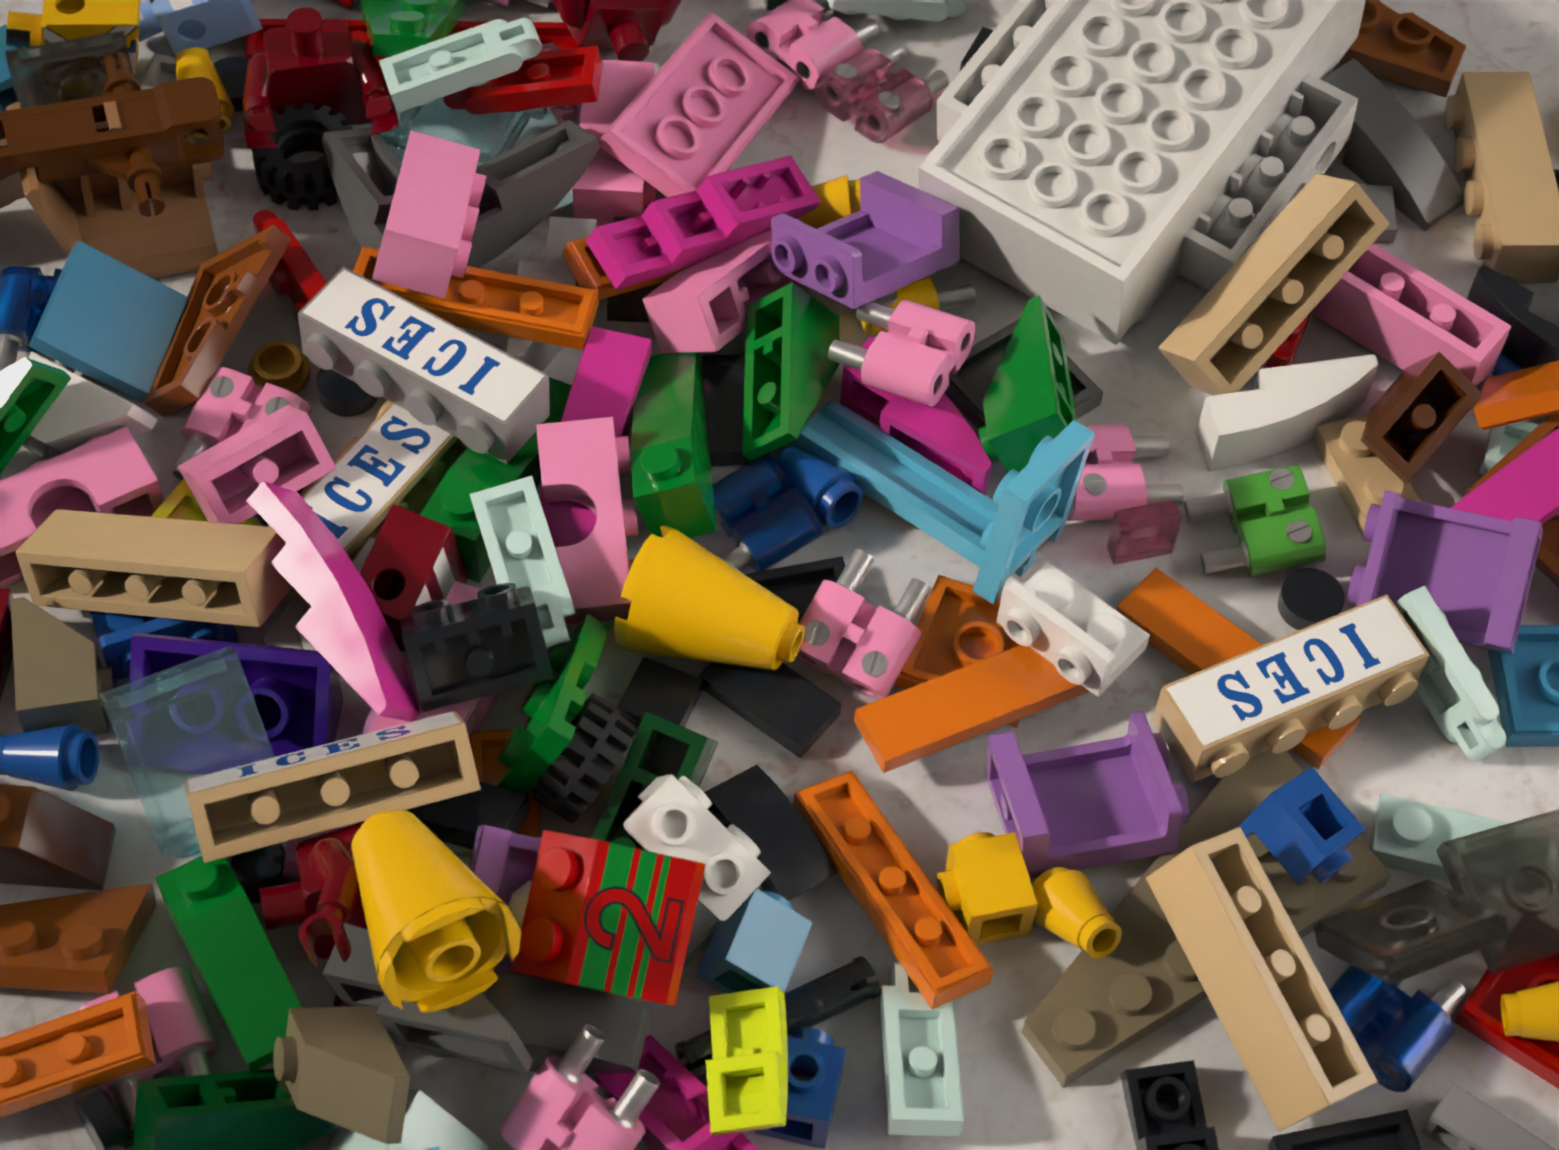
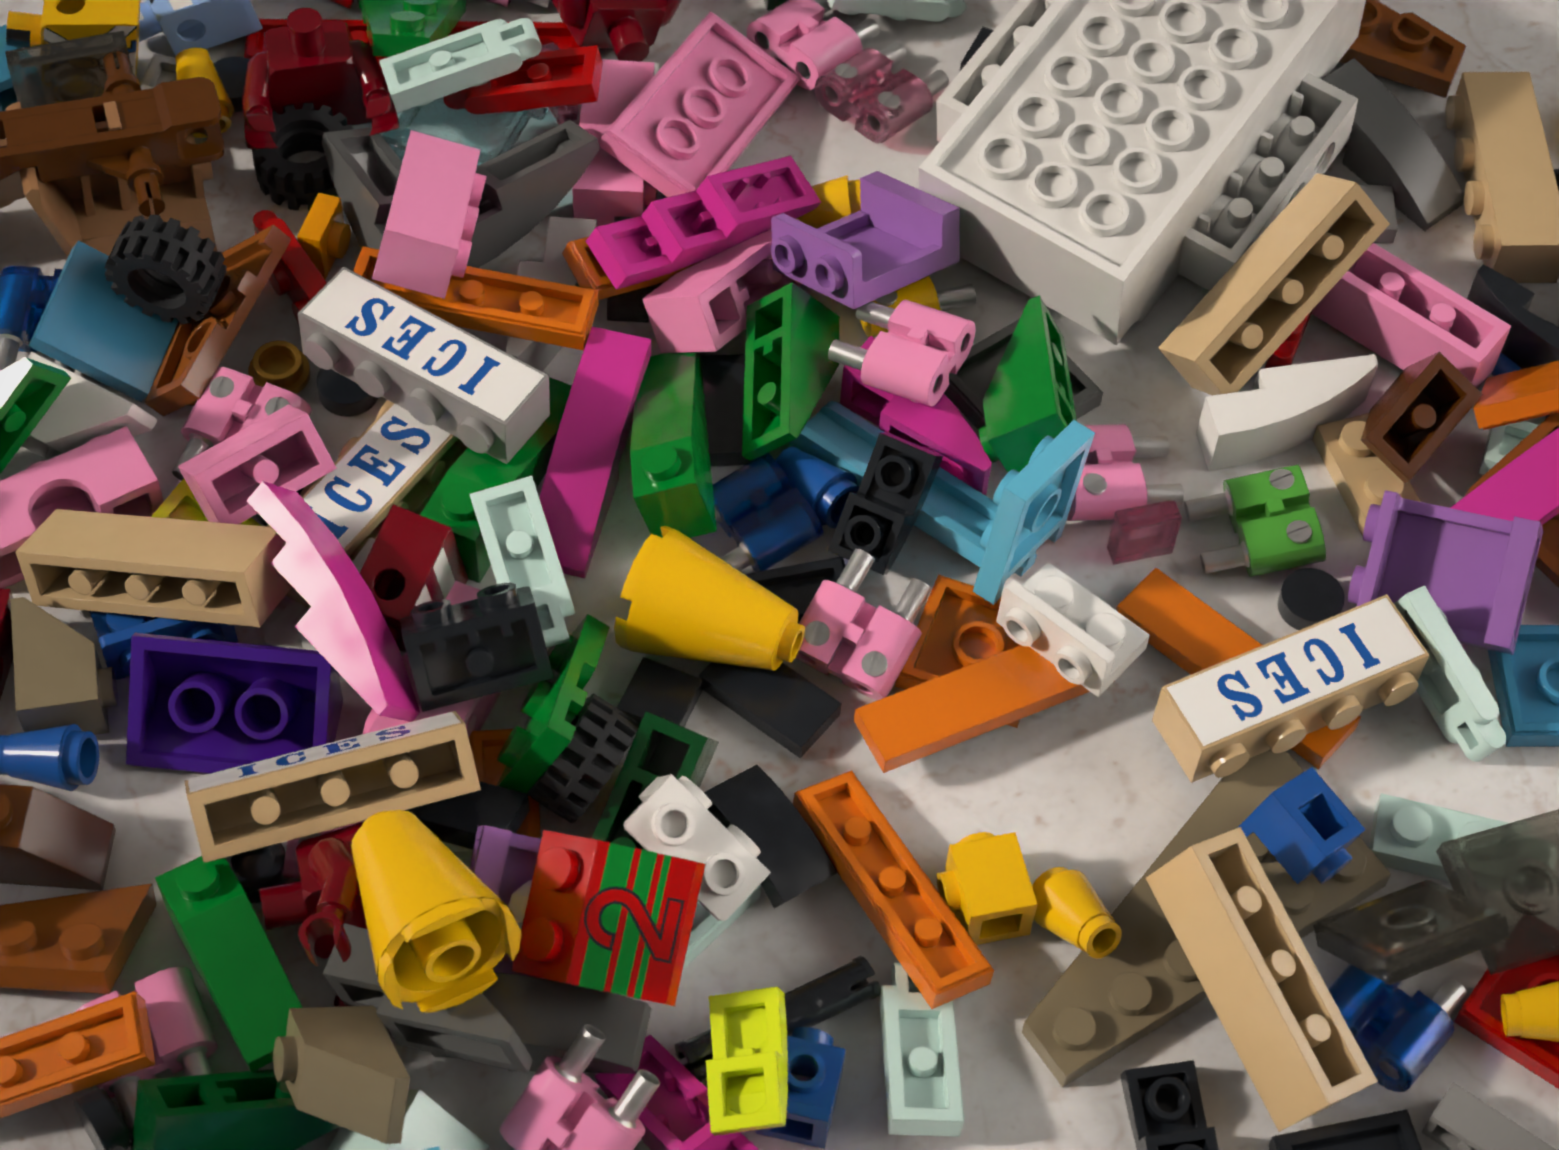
(165, 269): none -> black tyre
(181, 728): clear light blue panel -> none
(324, 233): none -> light orange plate
(584, 465): bright pink arch -> none
(755, 945): dark azure brick -> none
(887, 501): none -> black slope
(1088, 799): medium lavender panel -> none

